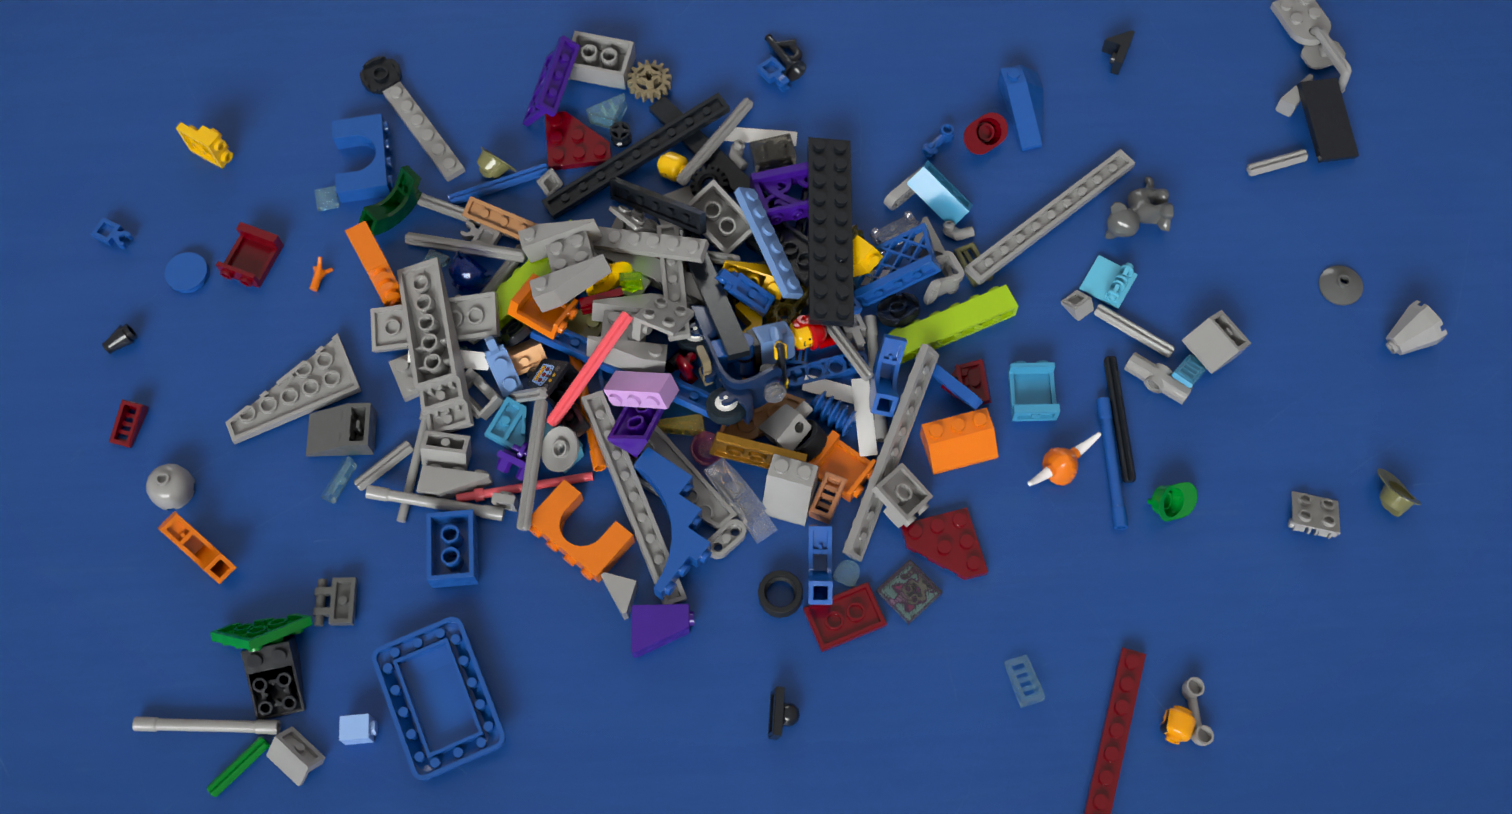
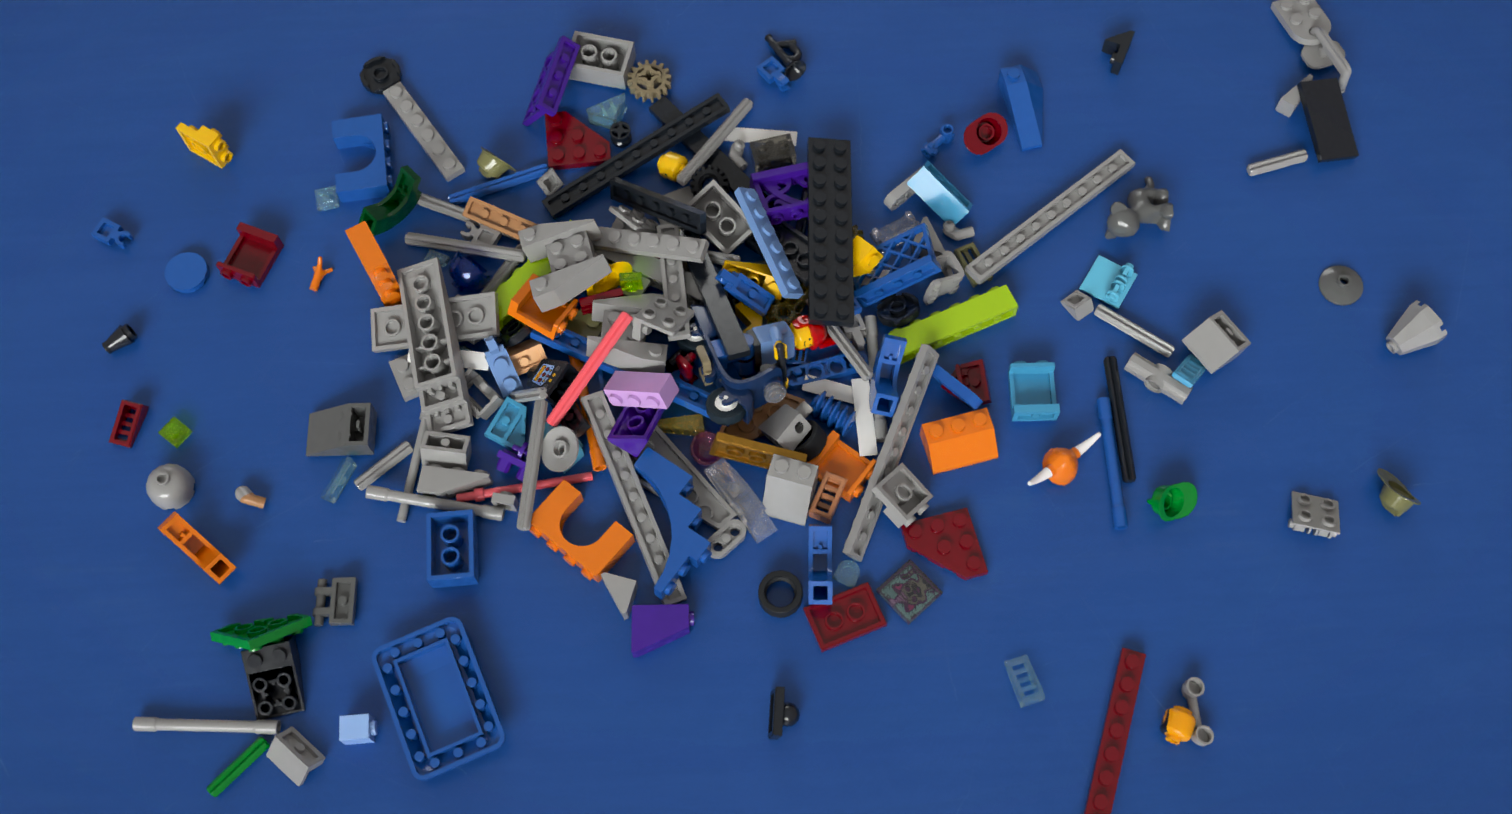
(175, 432): none -> clear neon green plate
(247, 497): none -> medium nougat arm
(304, 389): light grey wing -> none

